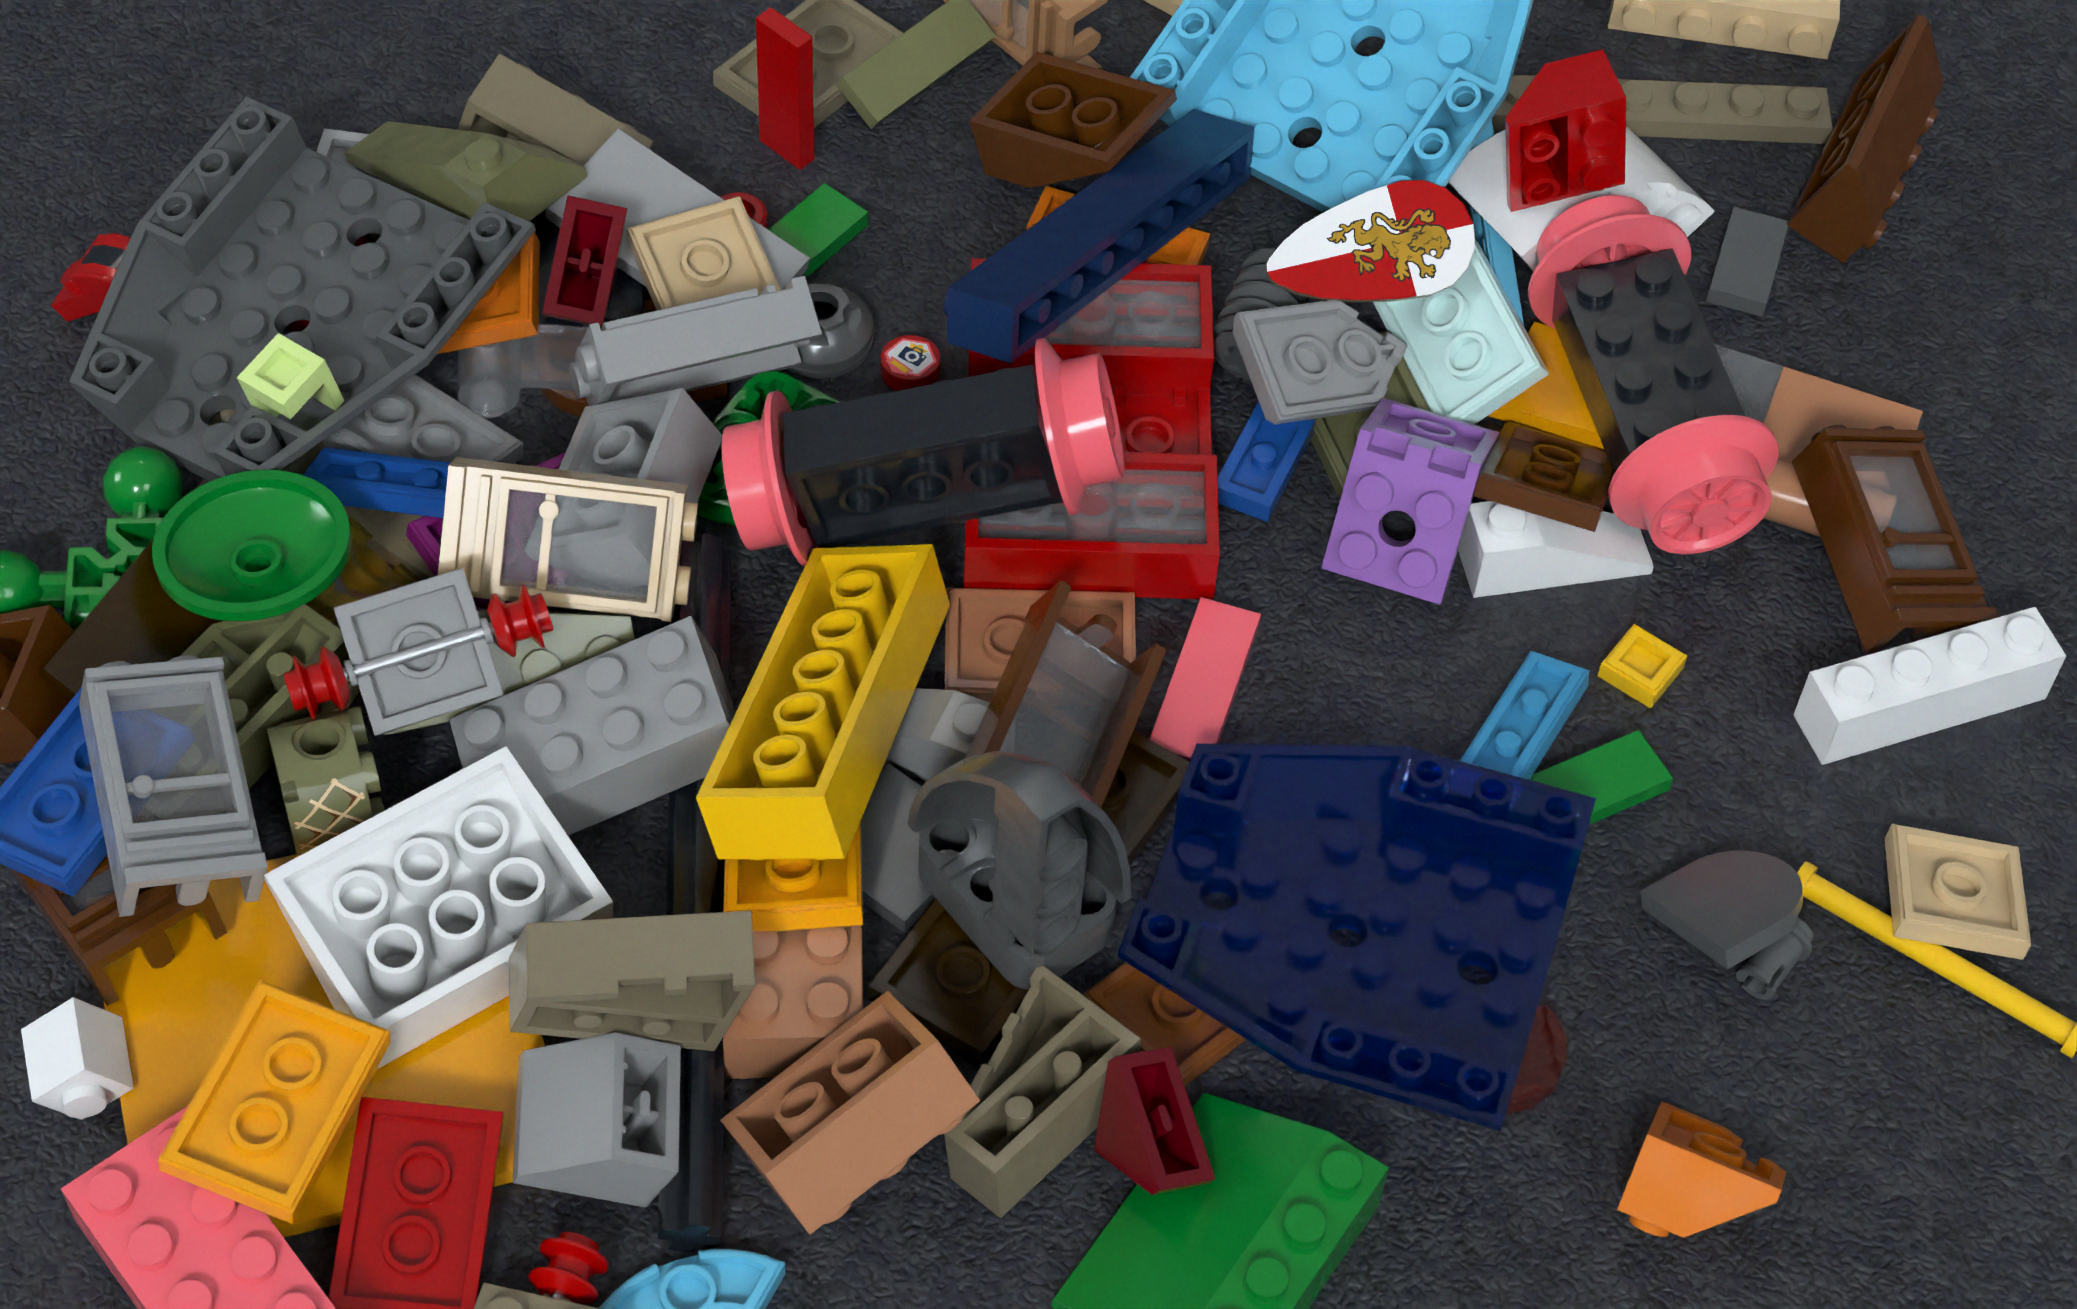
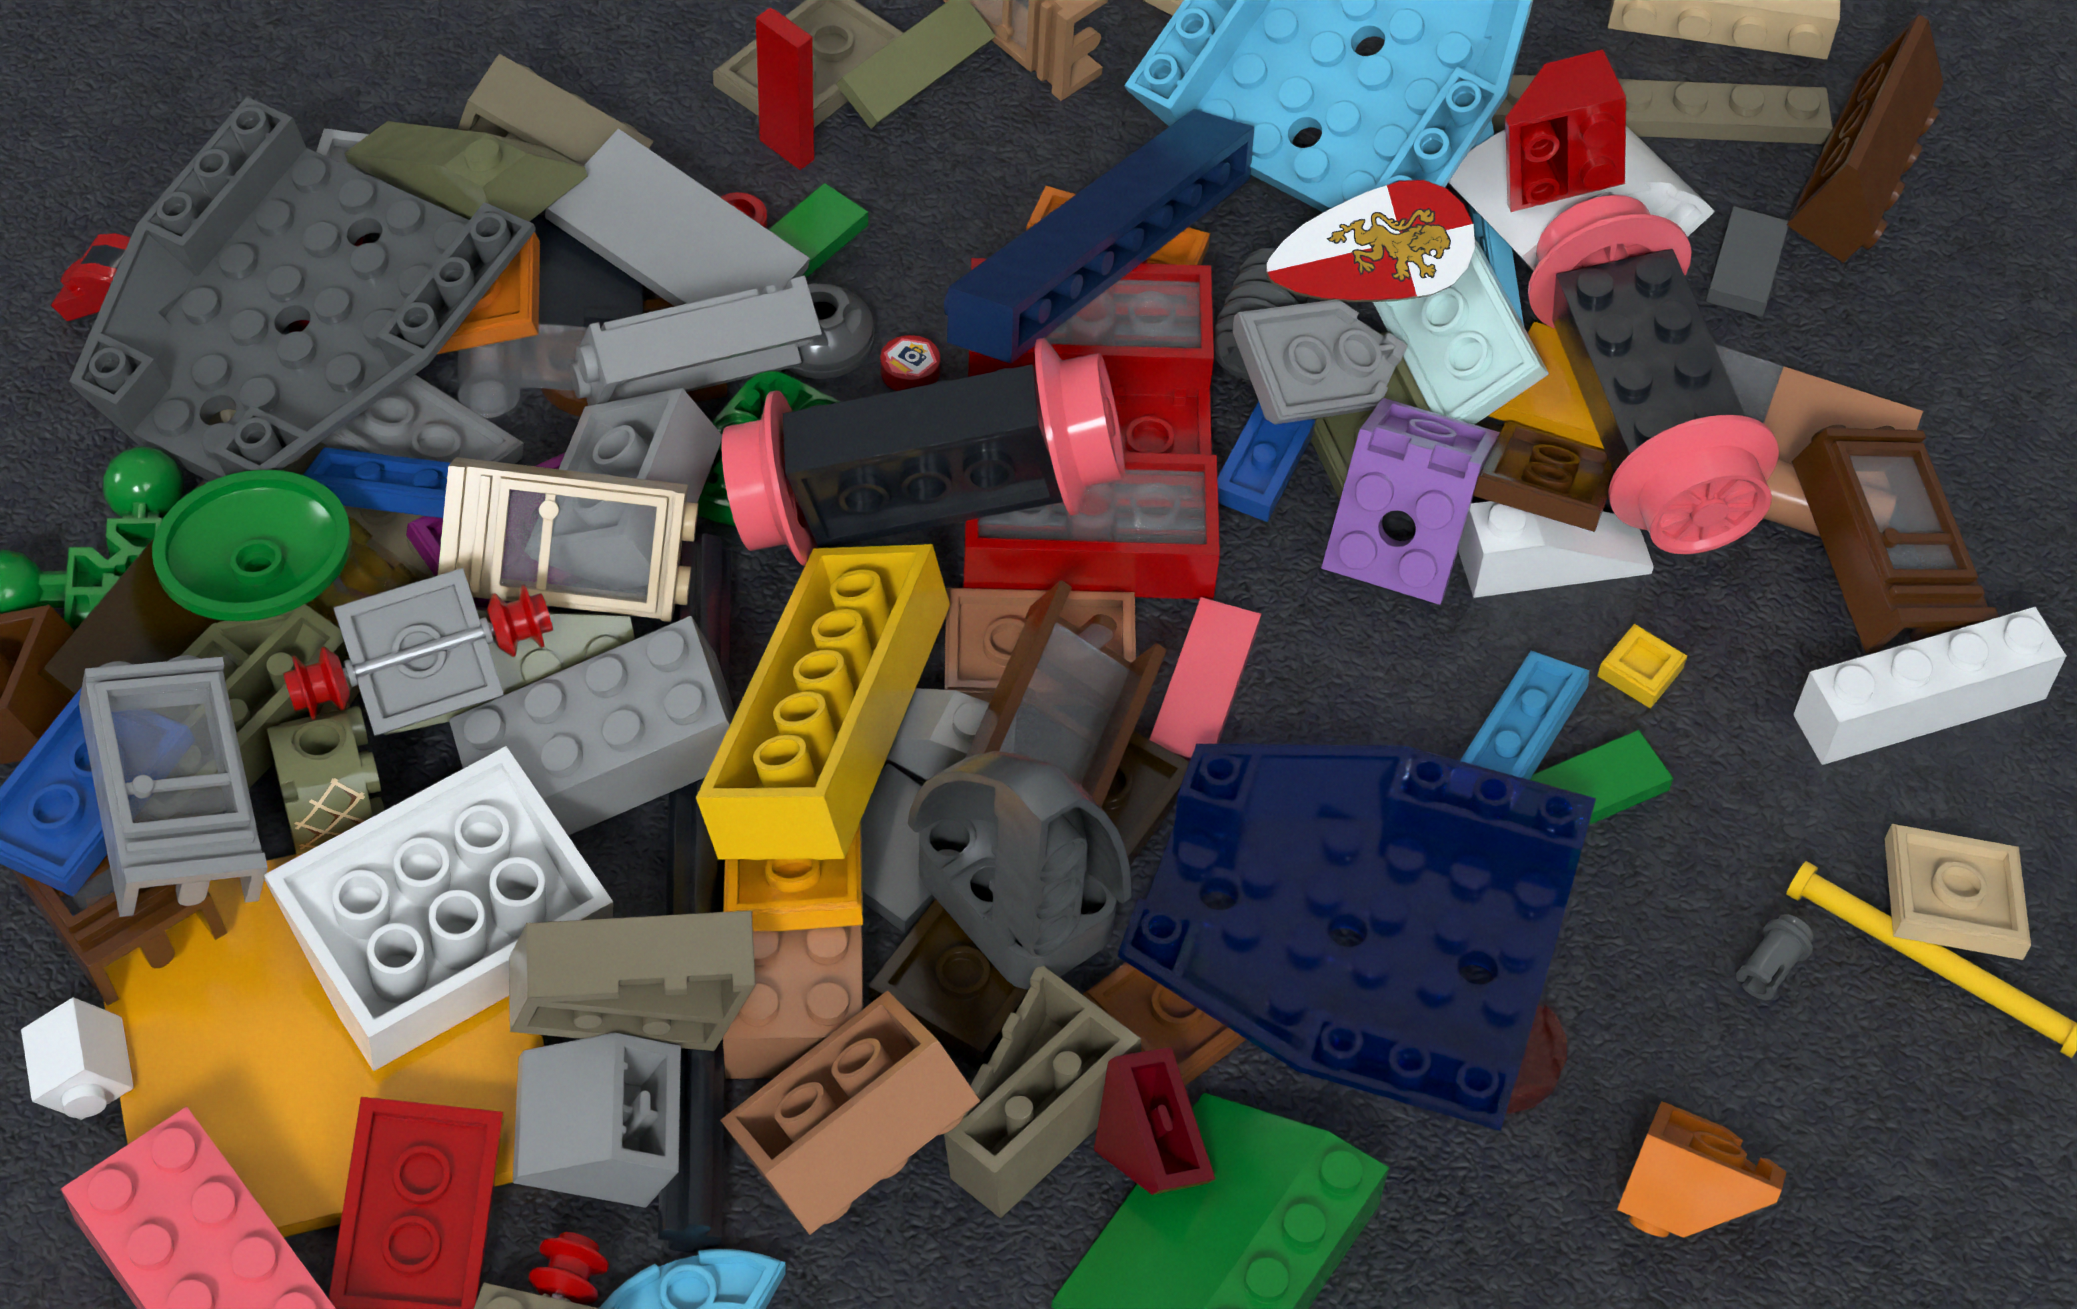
(275, 1101): light orange tile -> none
(287, 377): yellowish green panel -> none
(585, 261): dark red slope -> none
(700, 255): tan tile -> none
(1064, 121): reddish brown slope -> none
(1728, 903): dark grey tile -> none

